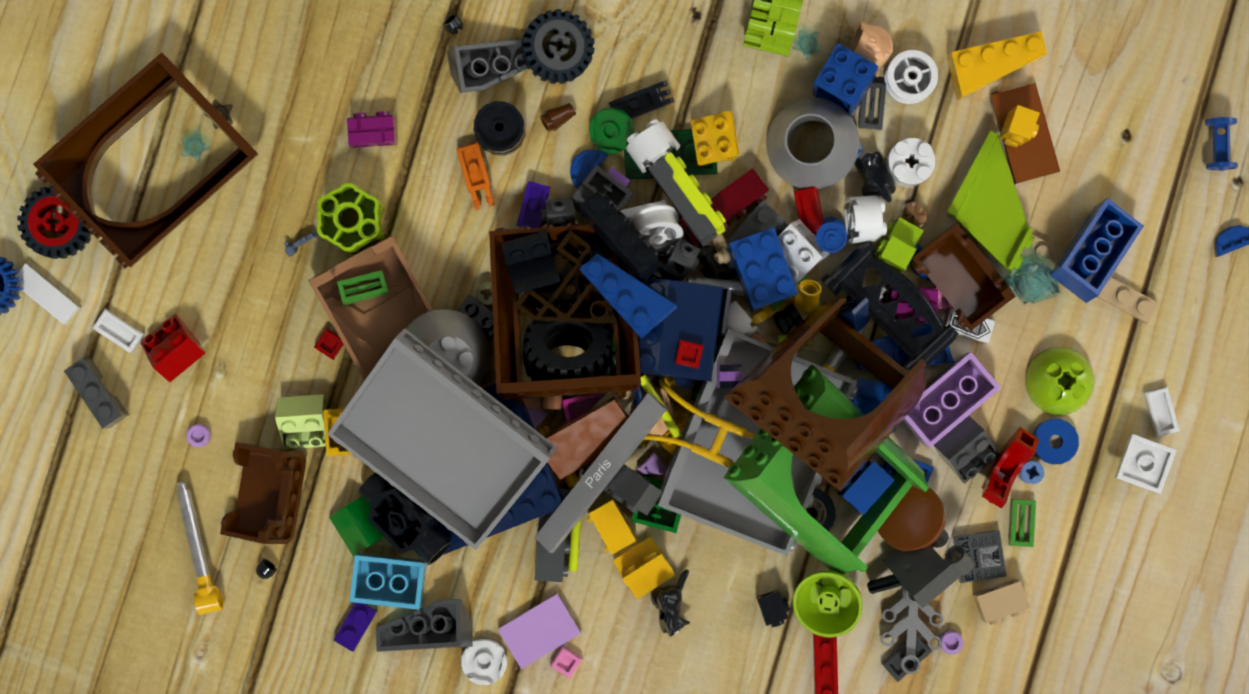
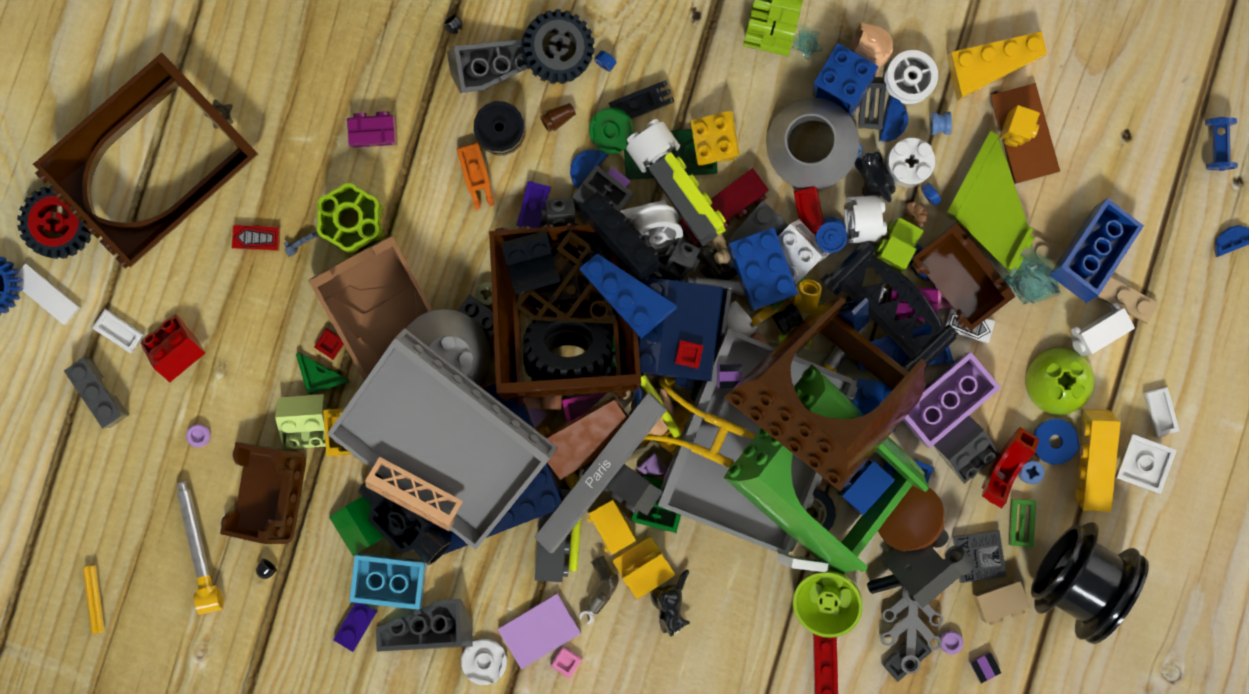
(93, 599): none -> yellow axle
(196, 152): clear light blue plate -> none
(256, 238): none -> tile
(318, 377): none -> green tile
(363, 296): bright green tile -> none
(407, 500): none -> light nougat fence
(604, 590): none -> clear smoke arm
(605, 61): none -> blue axle
(773, 608): black brick -> none
(802, 562): none -> white tile
(894, 122): none -> blue tile
(930, 194): none -> blue tile
(940, 123): none -> medium blue wheel
(985, 667): none -> tile
(1089, 582): none -> black wheel
(1097, 459): none -> yellow wedge
(1101, 331): none -> white brick

